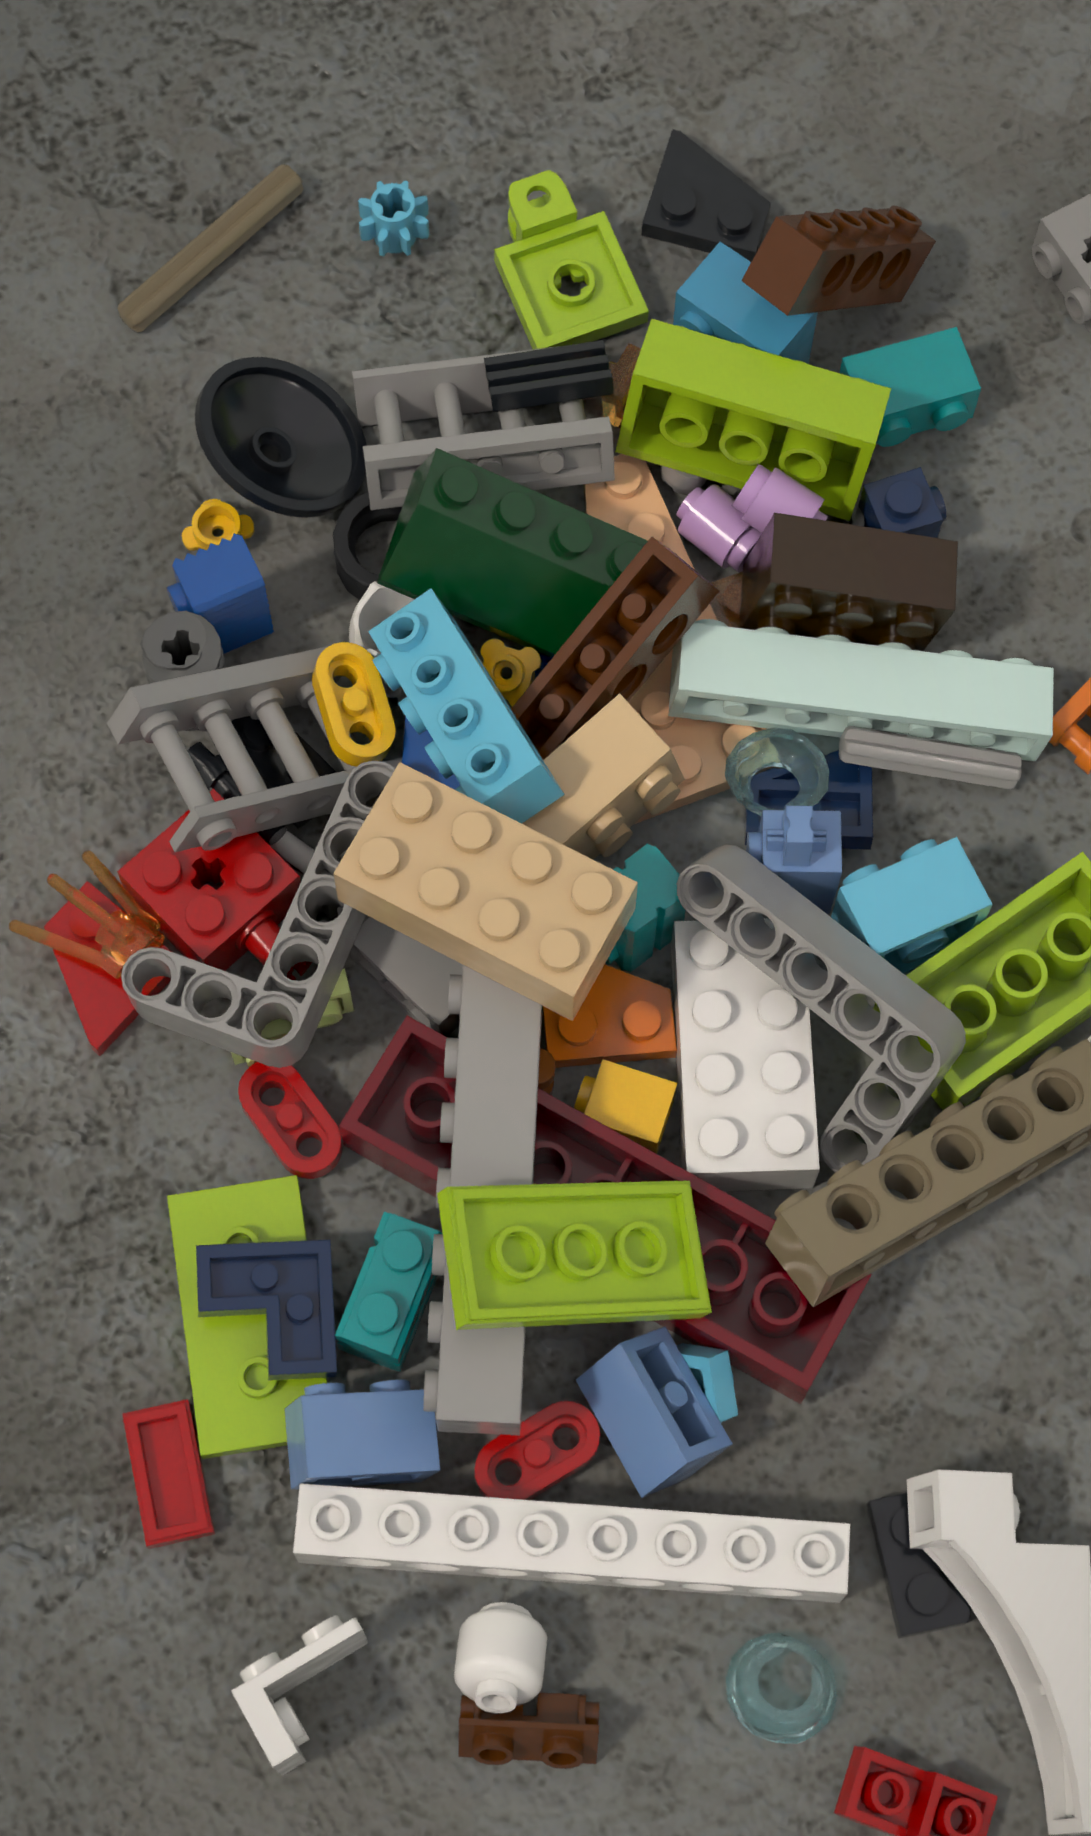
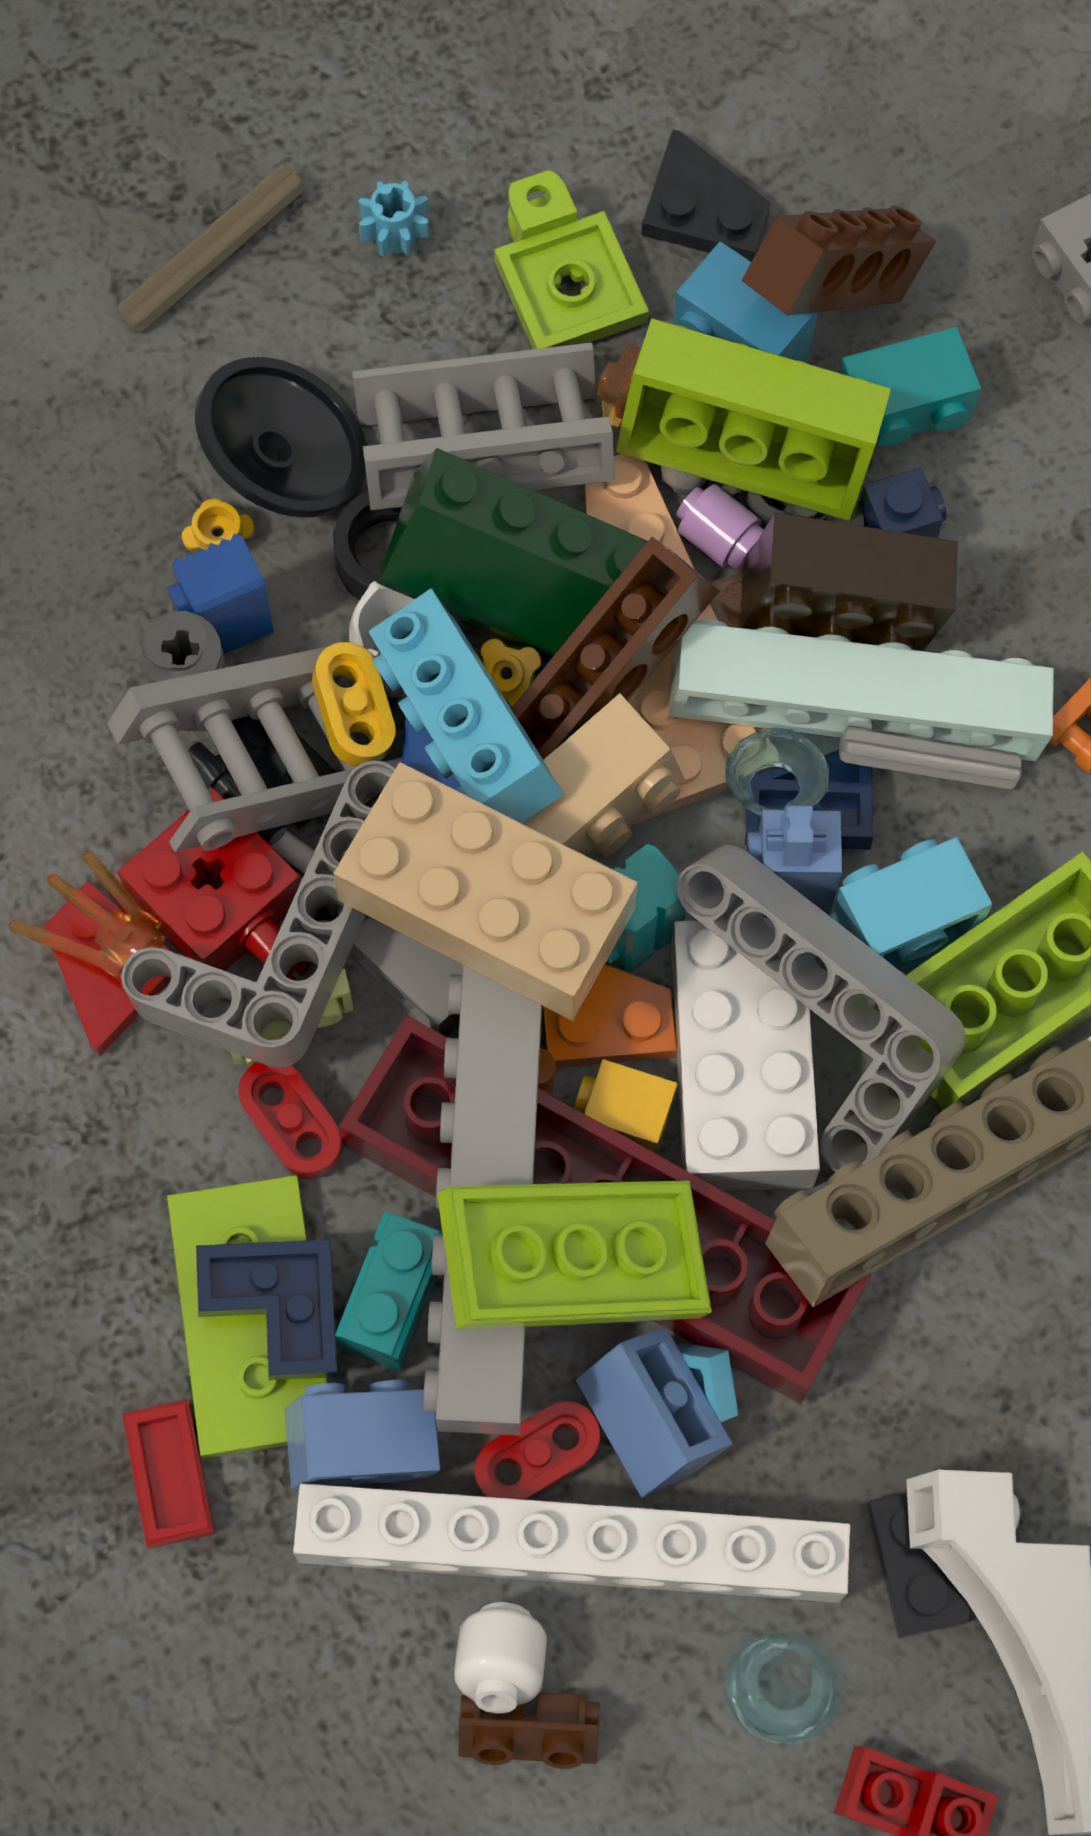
(270, 1677): white bracket -> none
(548, 376): black tile -> none
(775, 493): lavender brick -> none

